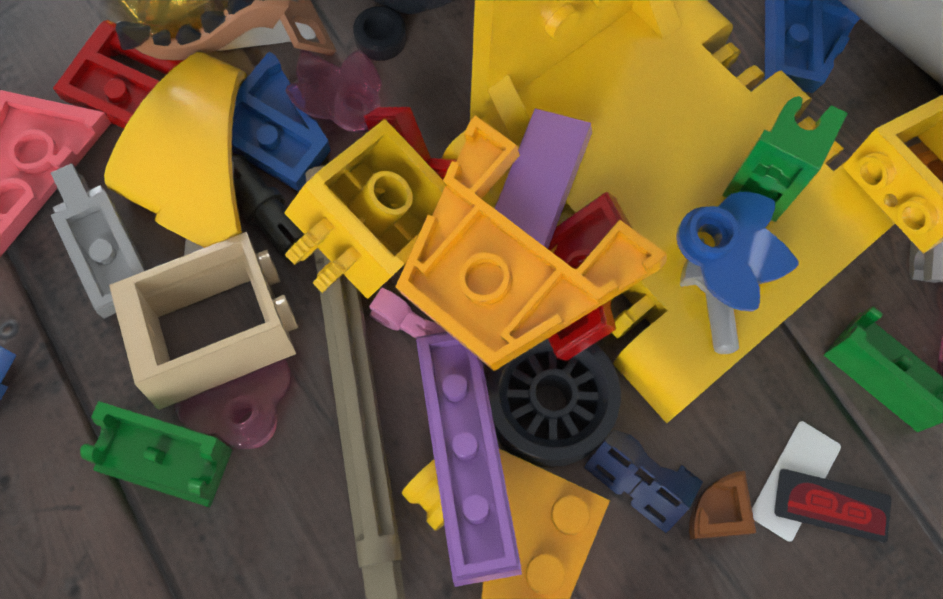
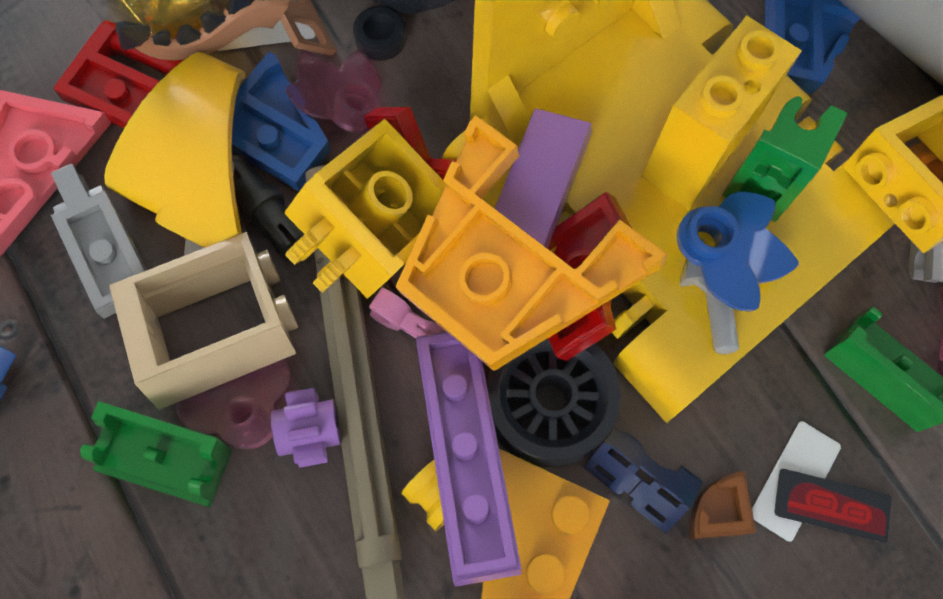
(305, 427): none -> medium lavender gear
(718, 111): none -> yellow window

